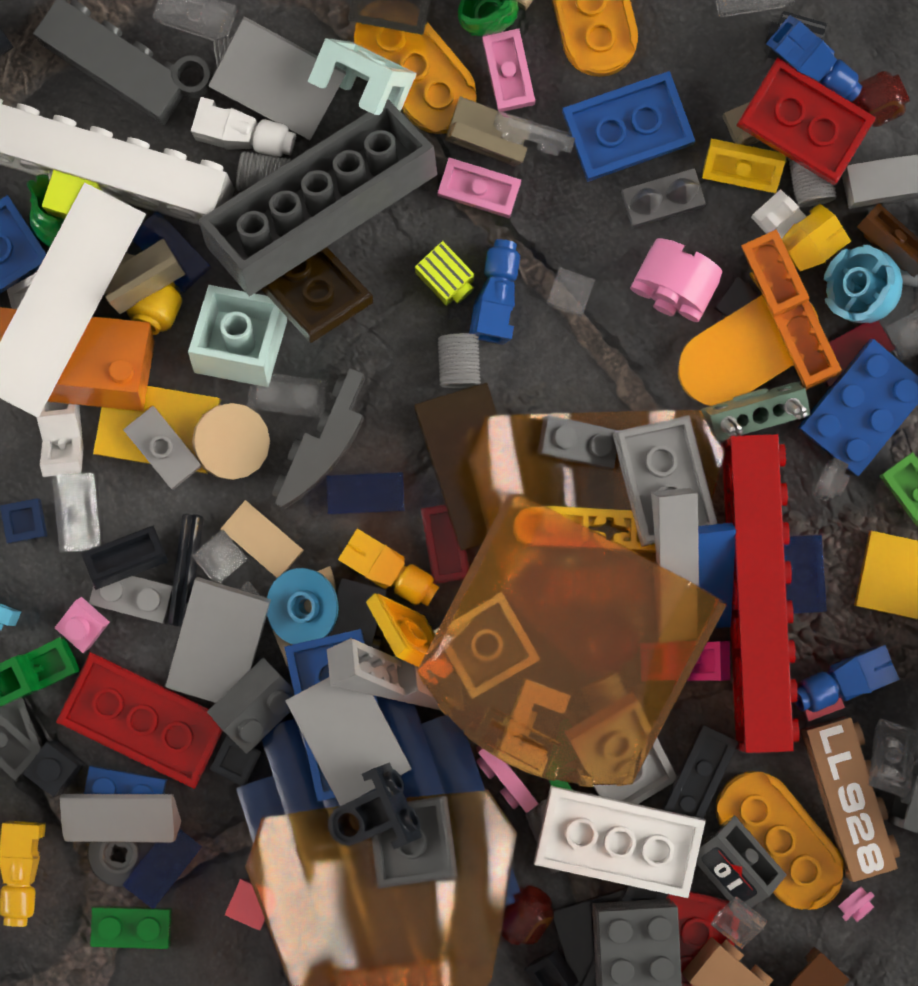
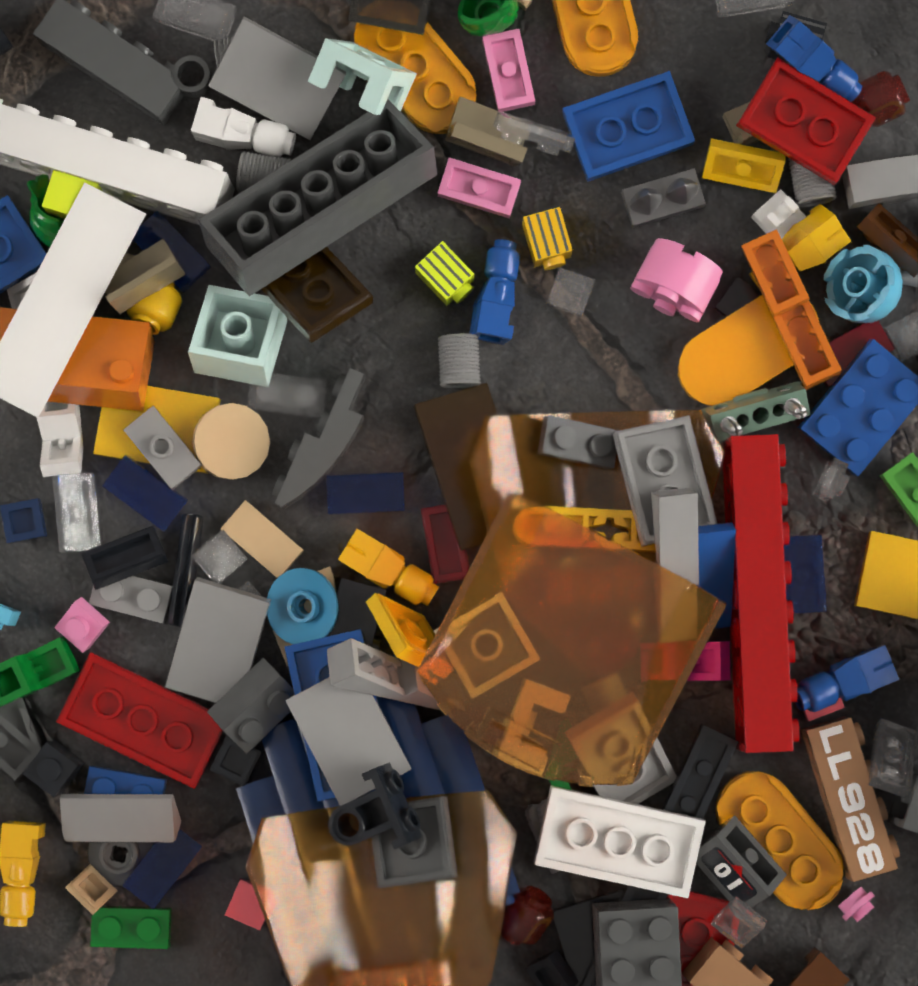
(91, 889): none -> tan slope
(144, 492): none -> clear blue plate
(514, 791): bright pink plate -> none
(547, 238): none -> yellow brick

